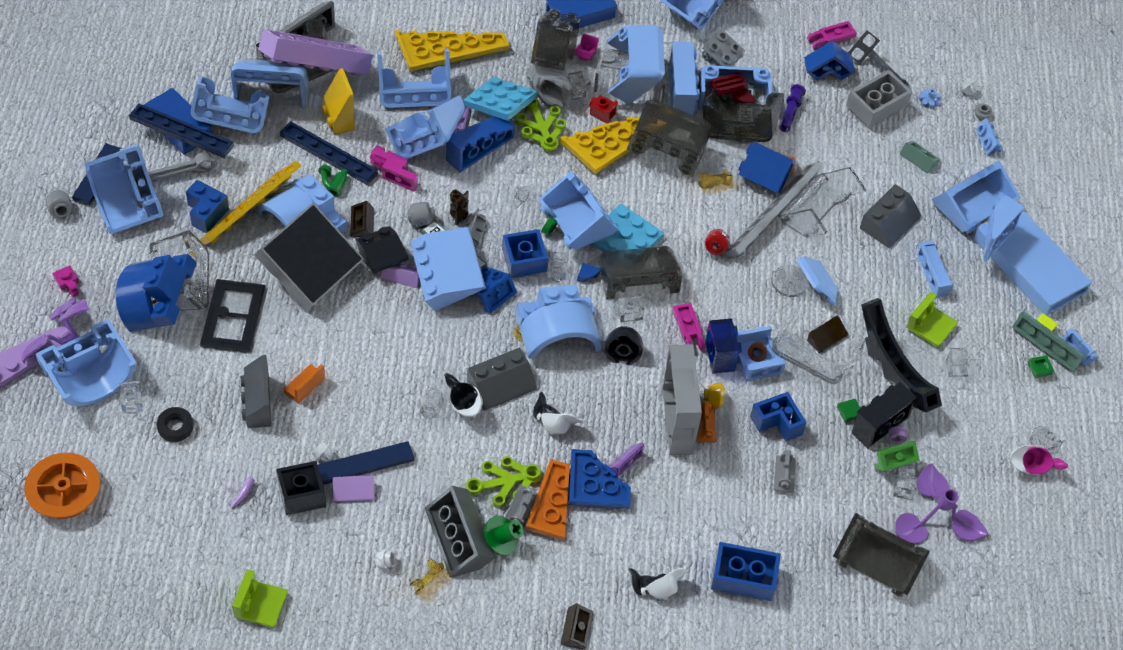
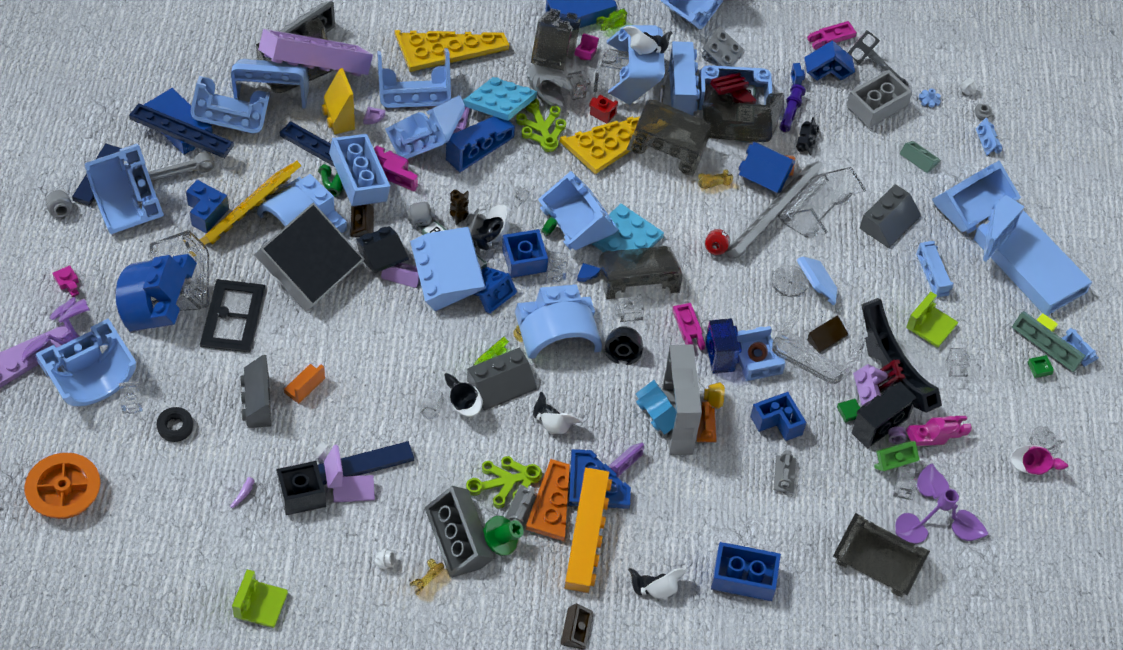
(334, 468): none -> lavender slope
(359, 169): none -> light blue brick
(373, 115): none -> lavender tile
(493, 228): none -> black hair
(497, 349): none -> clear neon green plate
(586, 531): none -> light orange brick
(615, 20): none -> clear neon green plate
(645, 43): none -> white hair
(658, 406): none -> dark azure brick
(797, 74): none -> blue plate
(810, 131): none -> black hinge
(867, 383): none -> lavender plate
(897, 371): none -> dark red tile
(938, 430): none -> dark pink plate

